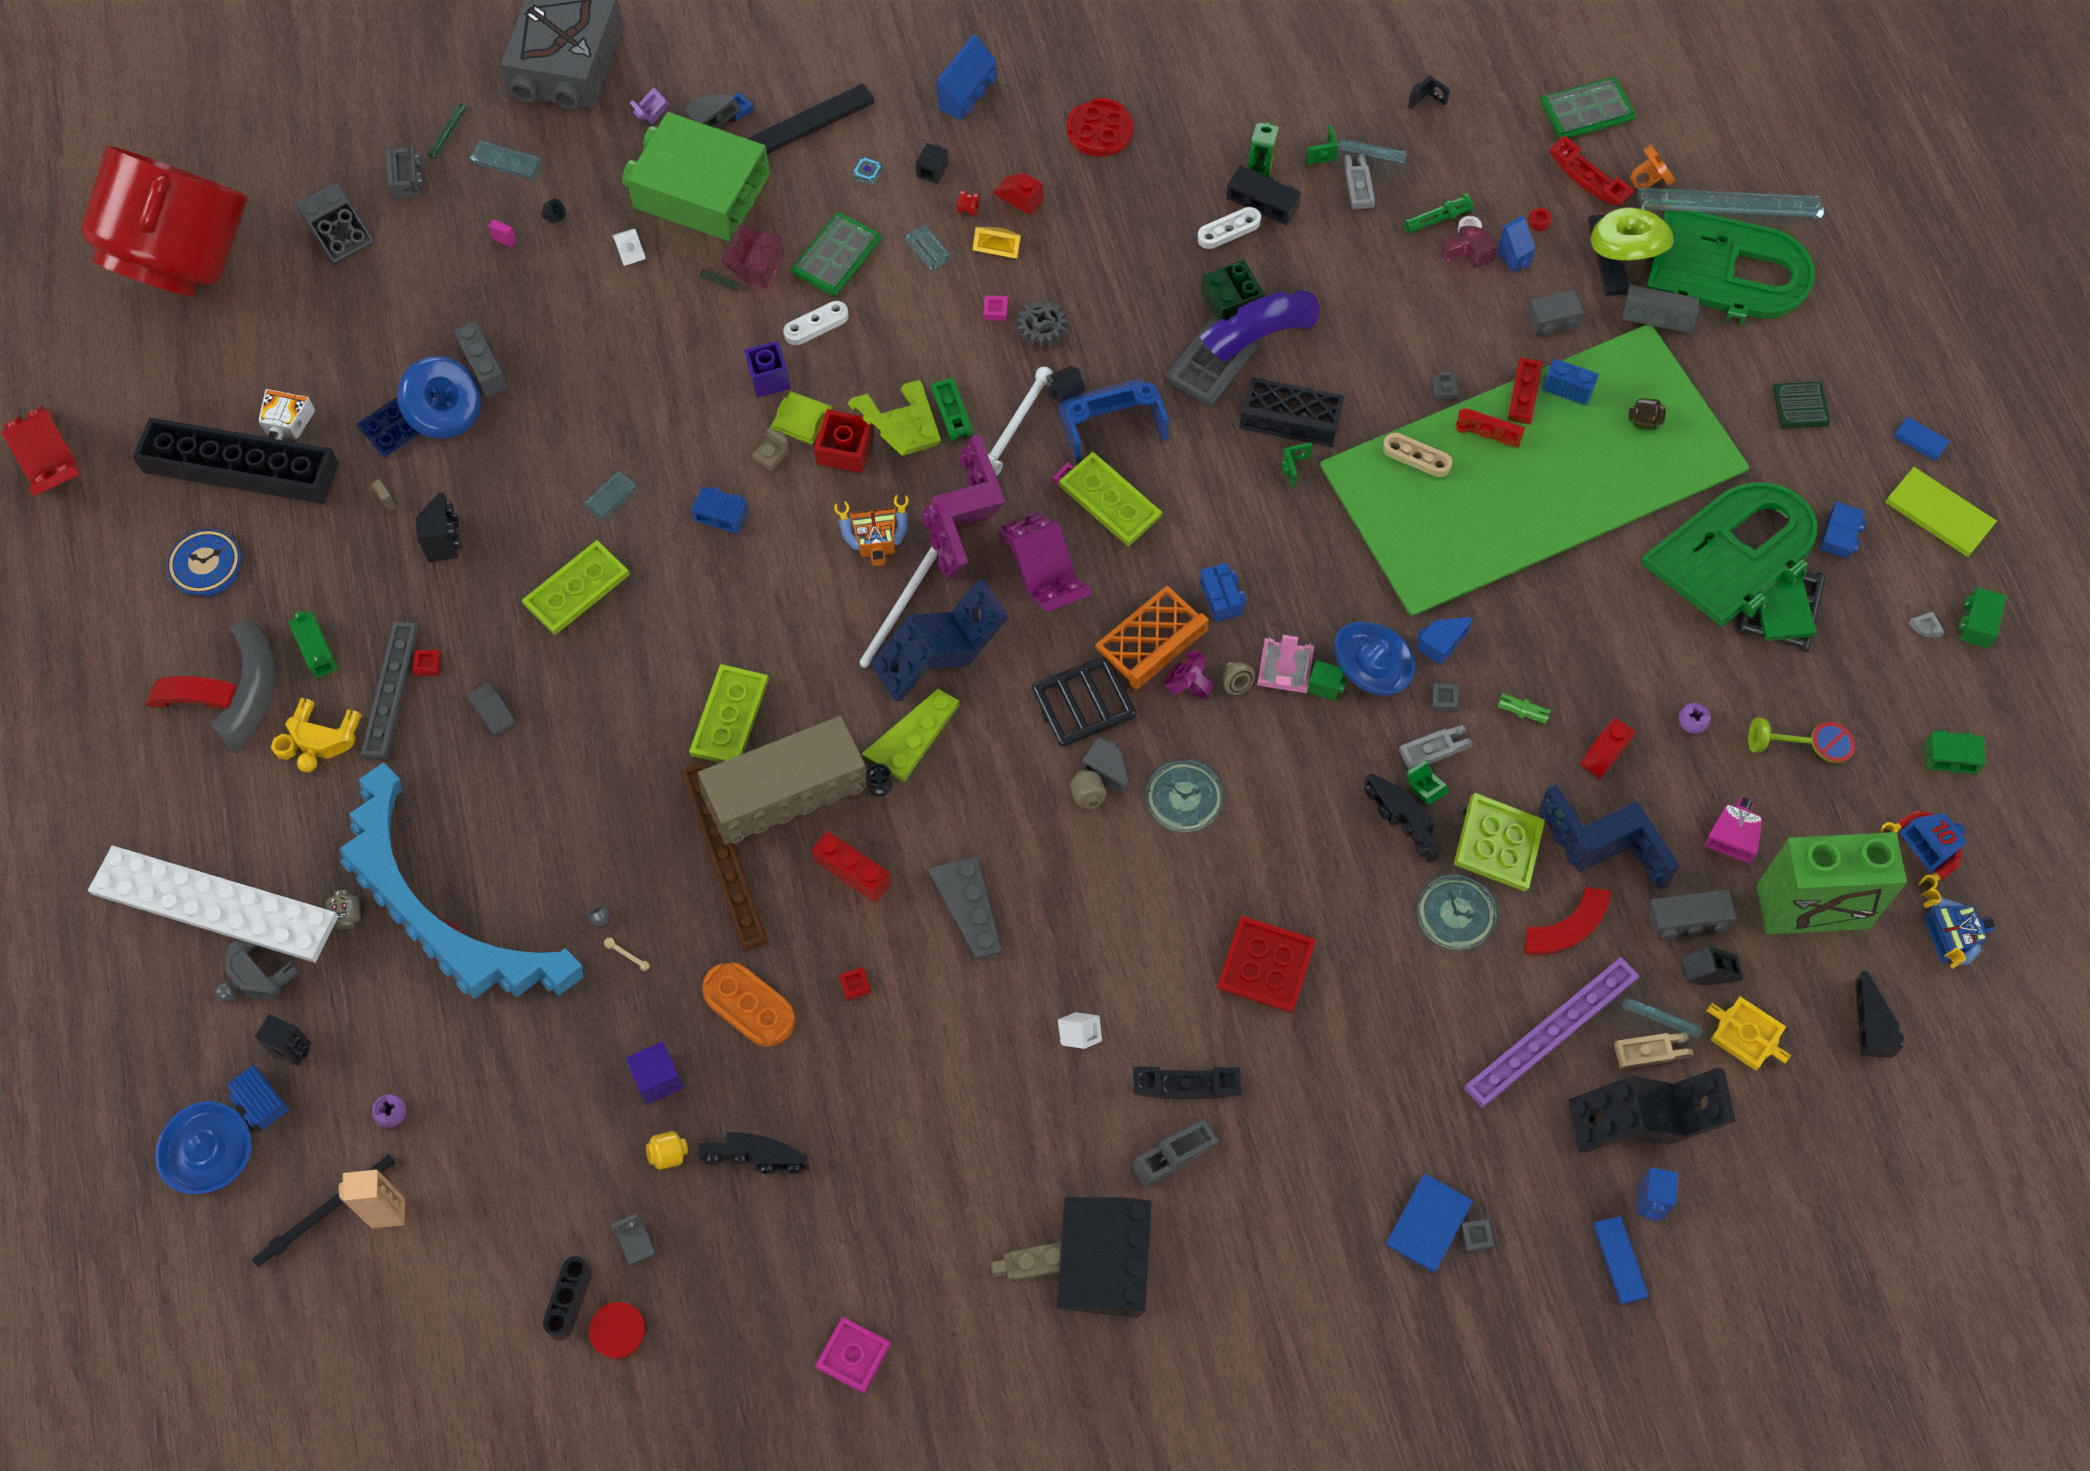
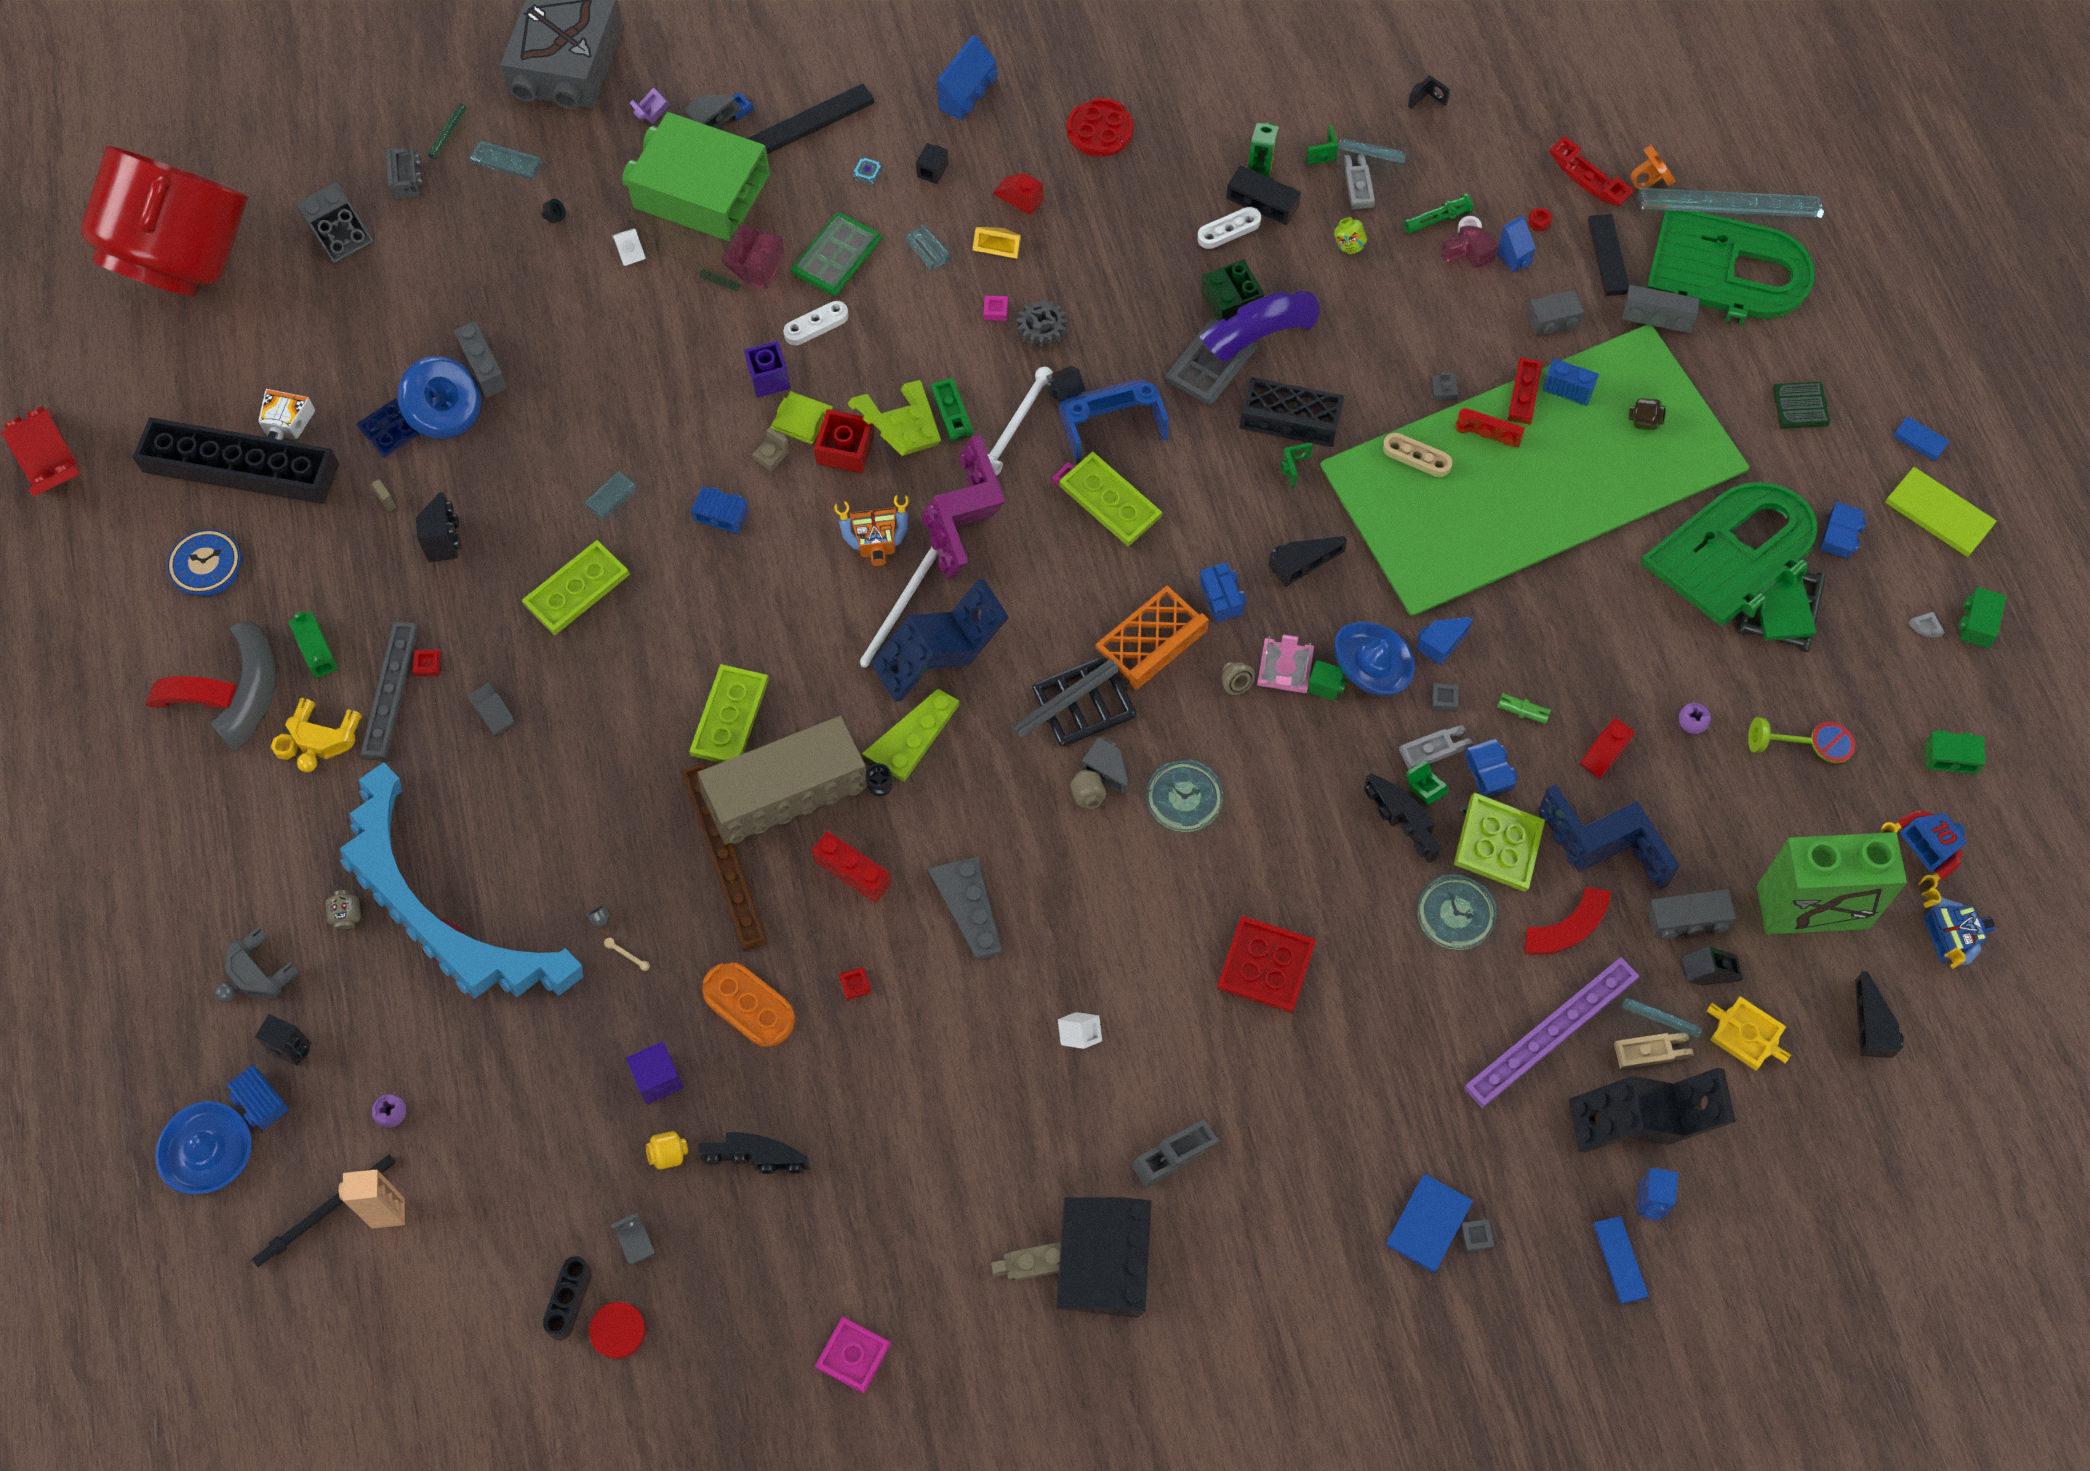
(213, 903): white plate -> none
(502, 233): dark pink tile -> none
(968, 203): red wheel -> none
(1043, 561): magenta bracket -> none
(1065, 698): none -> dark grey axle
(1187, 1084): black slope -> none
(1189, 676): magenta tile -> none
(1302, 557): none -> black slope
(1350, 235): none -> lime head
(1490, 768): none -> blue brick
(1587, 108): clear piece -> none
(1631, 235): lime hat -> none
(1736, 831): dark pink torso -> none

